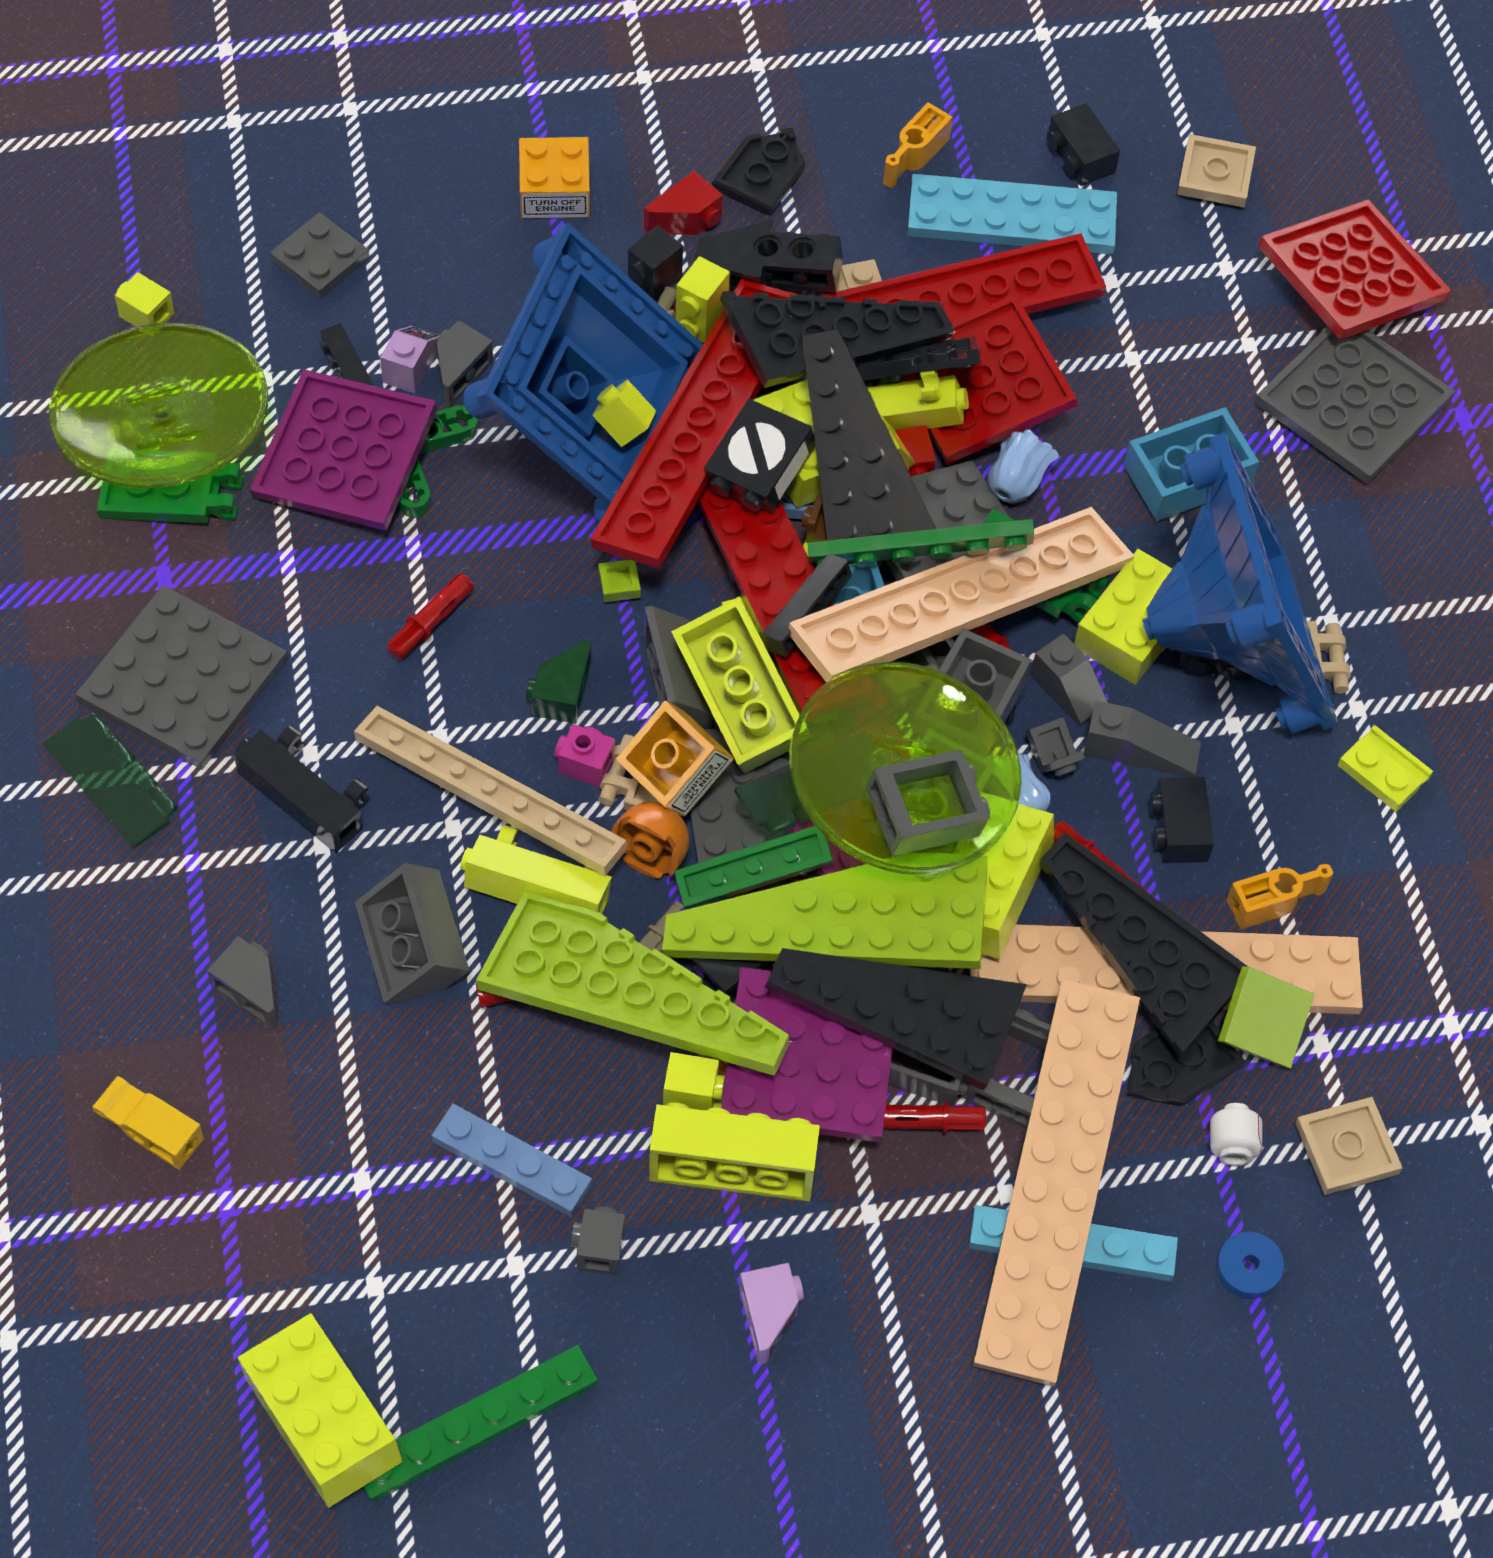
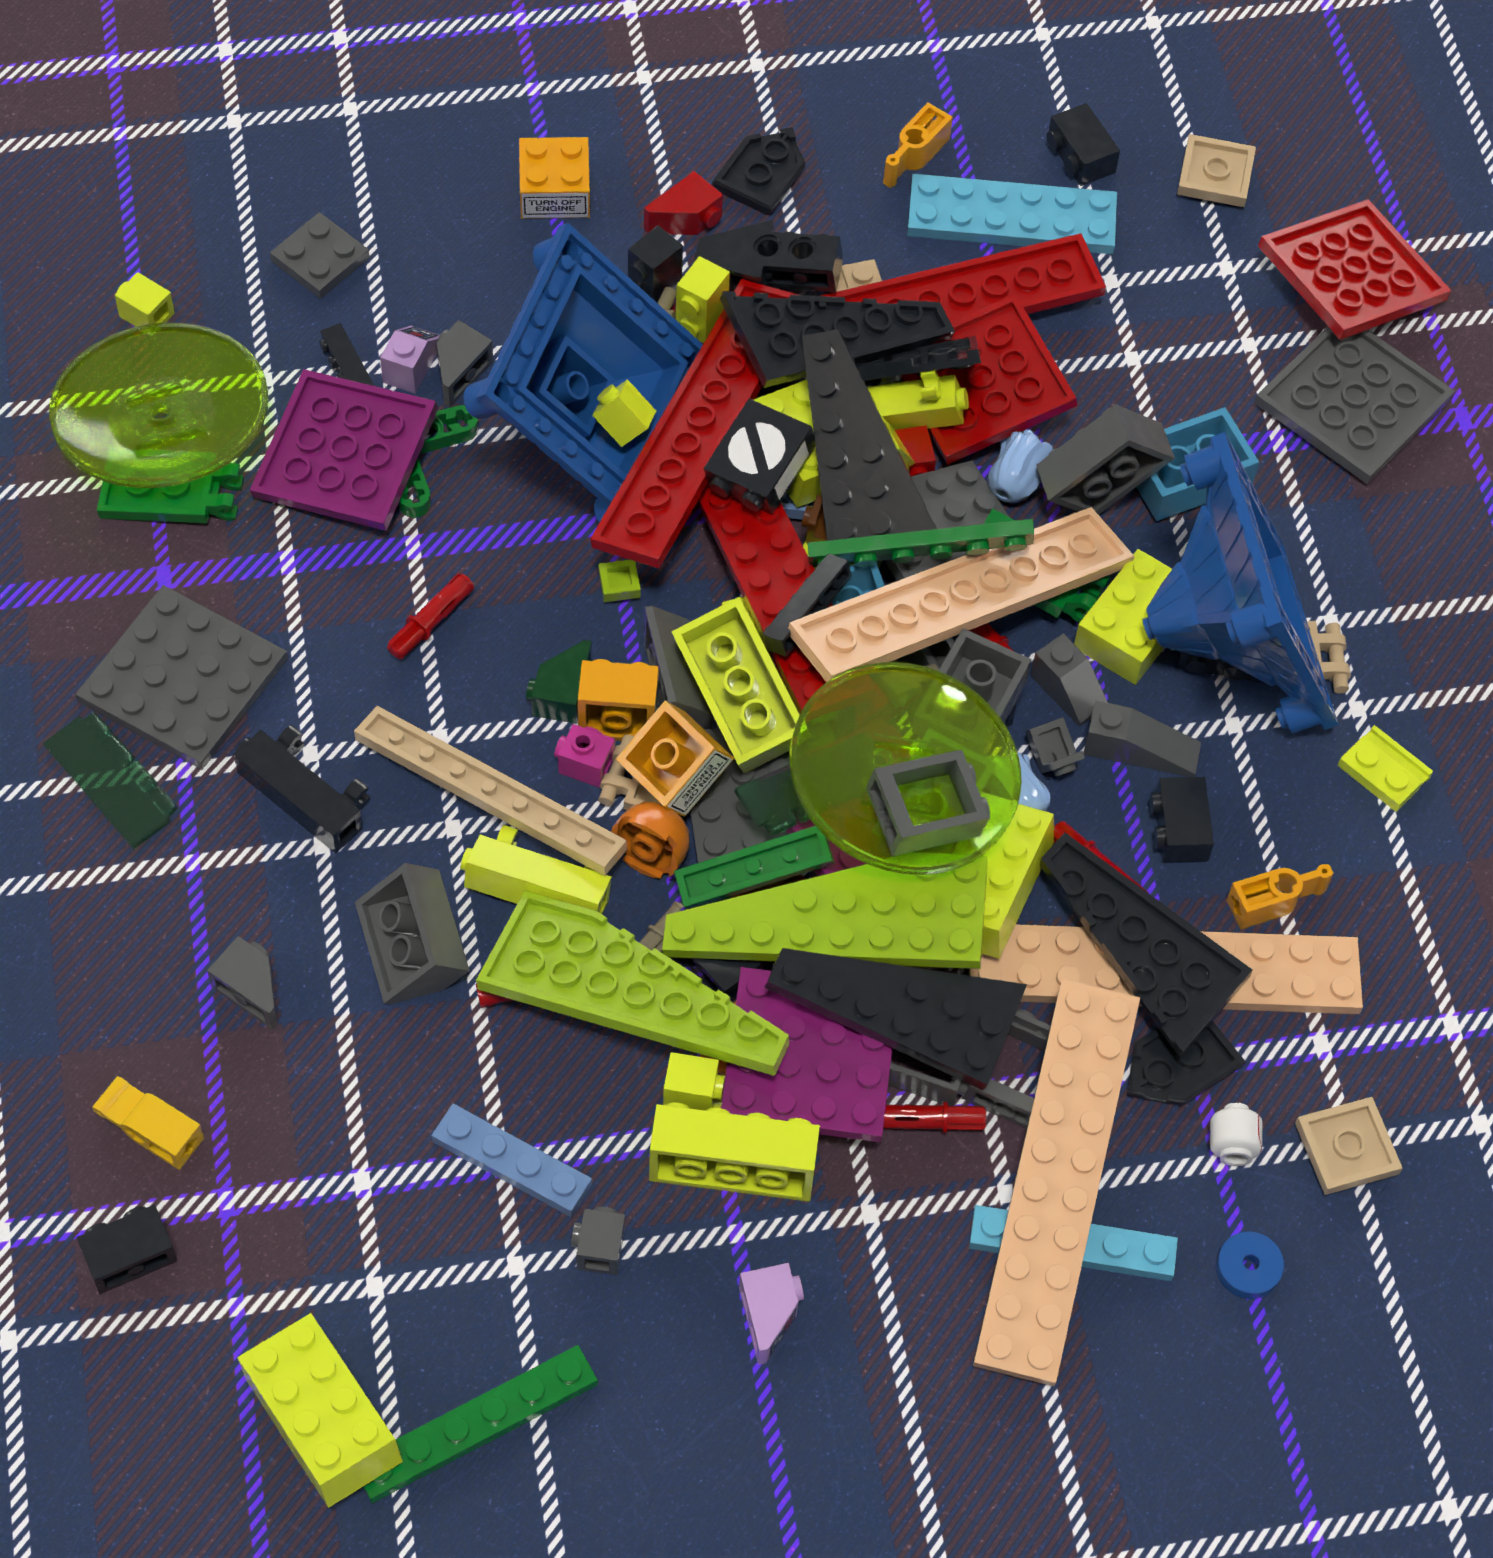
(126, 1248): none -> black brick
(617, 696): none -> light orange brick
(1105, 460): none -> dark grey brick
(1266, 1017): lime tile -> none

